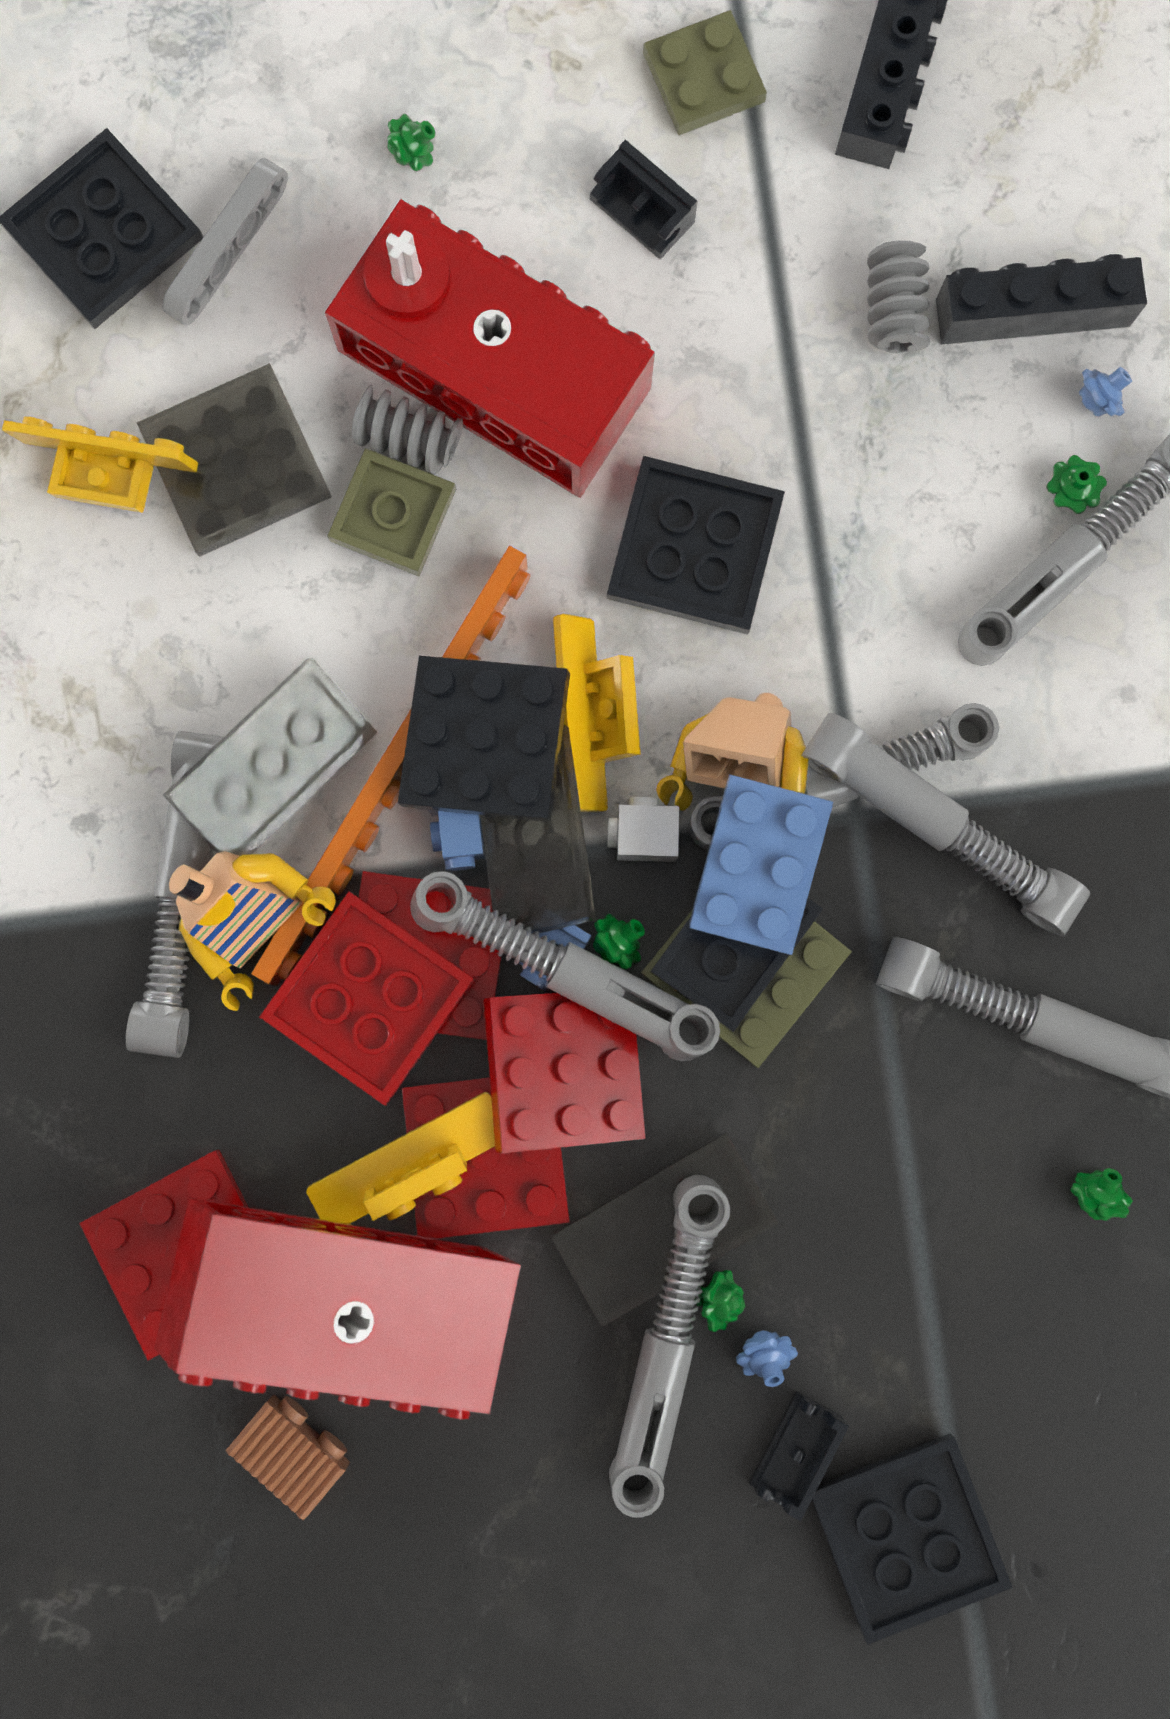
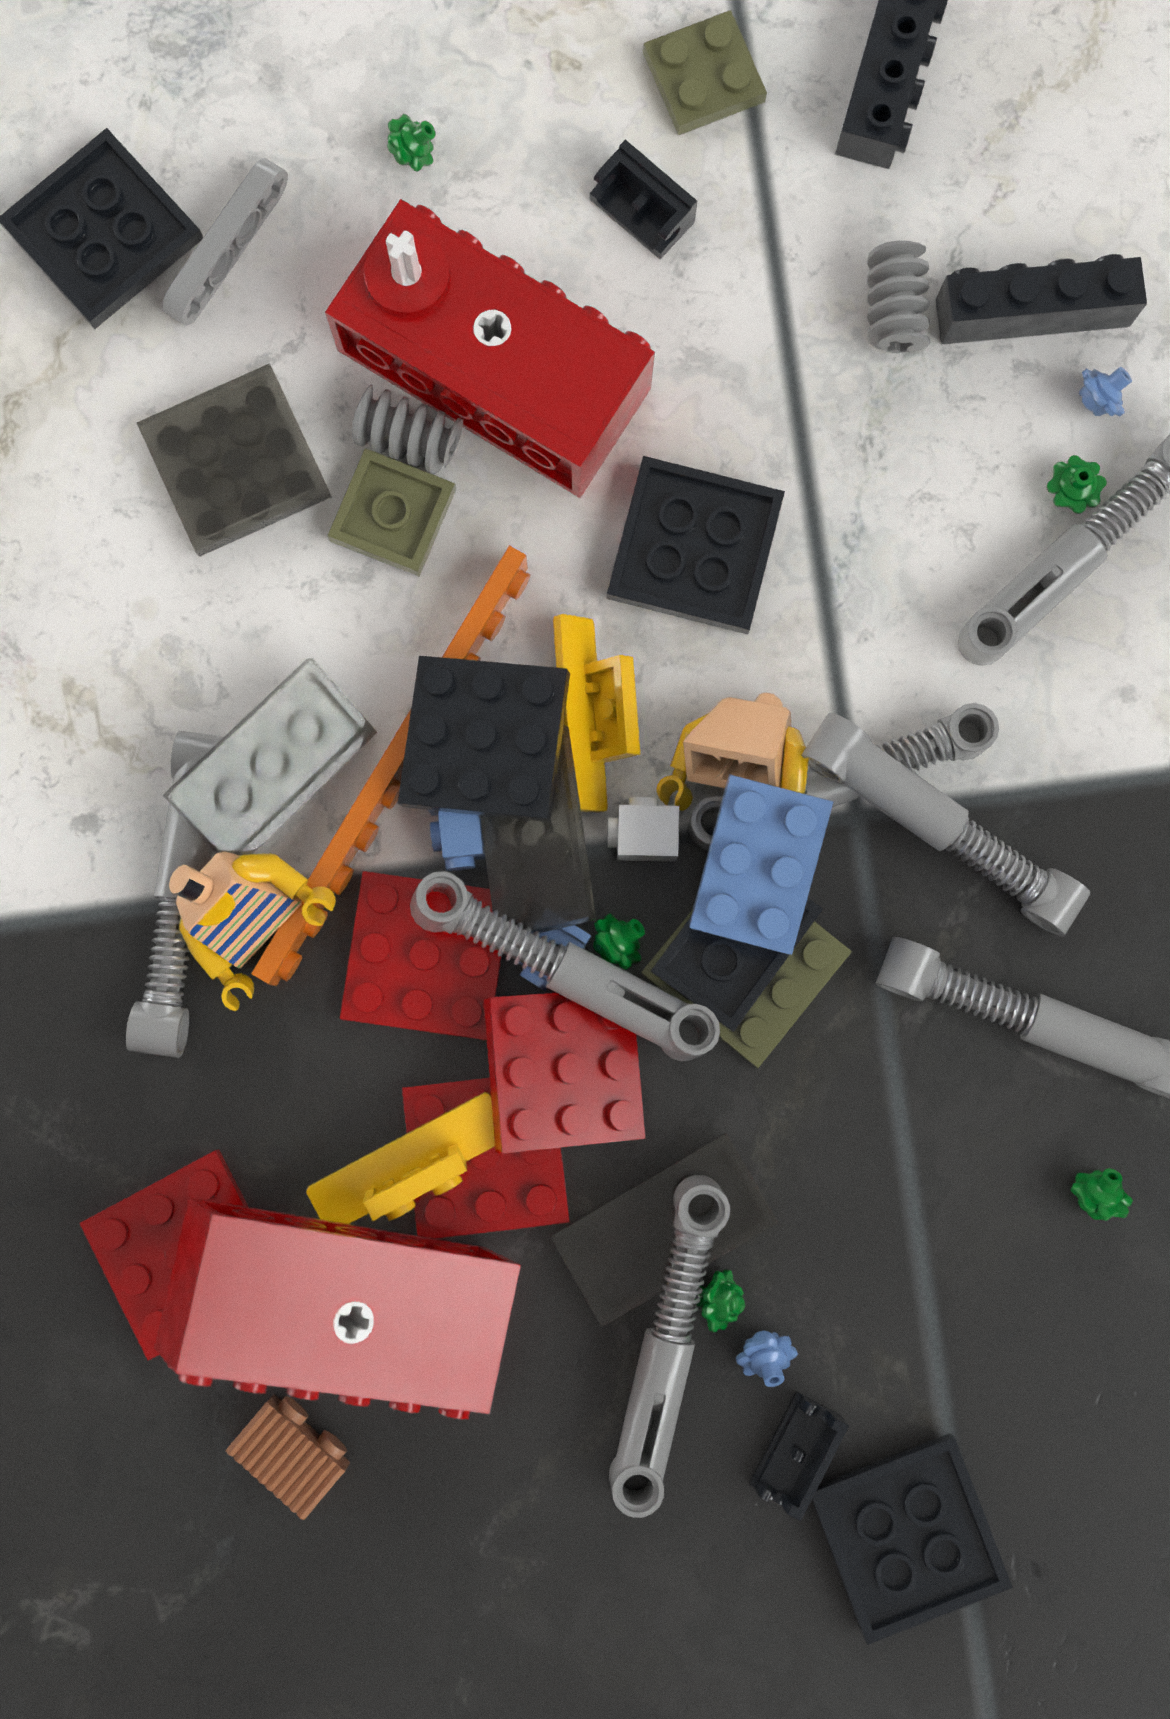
(99, 468): yellow bracket -> none
(367, 998): red plate -> none

